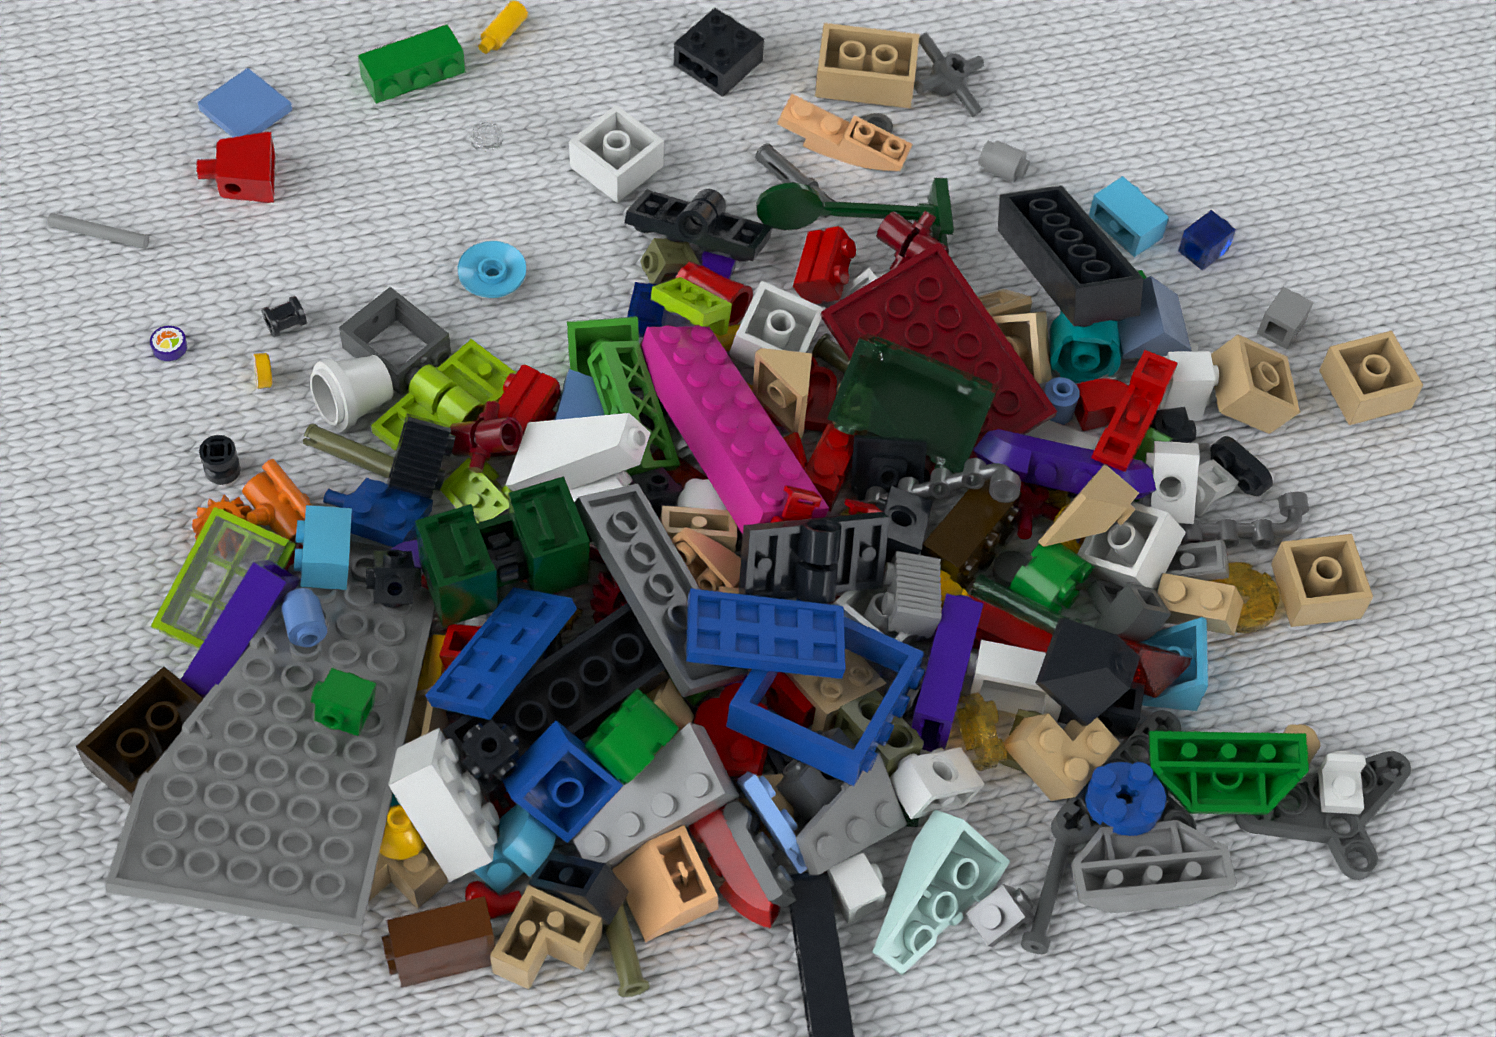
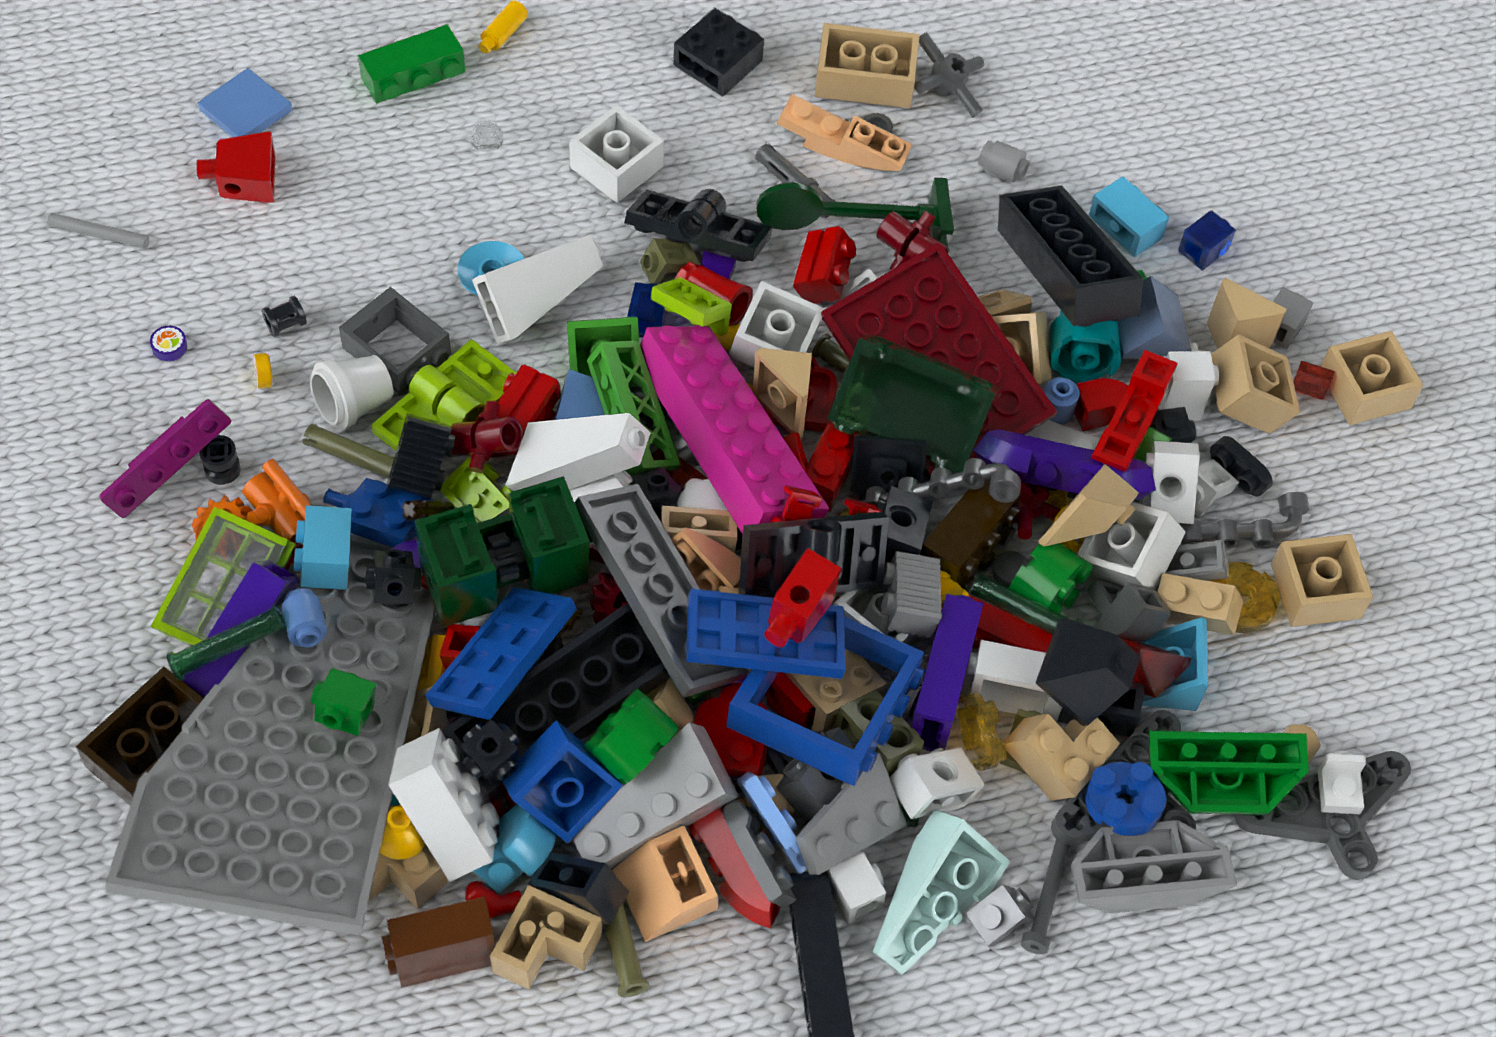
(164, 457): none -> magenta bracket
(225, 642): none -> clear green pin
(420, 509): none -> dark brown axle
(531, 287): none -> white slope
(802, 599): none -> red torso
(1243, 313): none -> tan slope
(1312, 380): none -> clear red tile

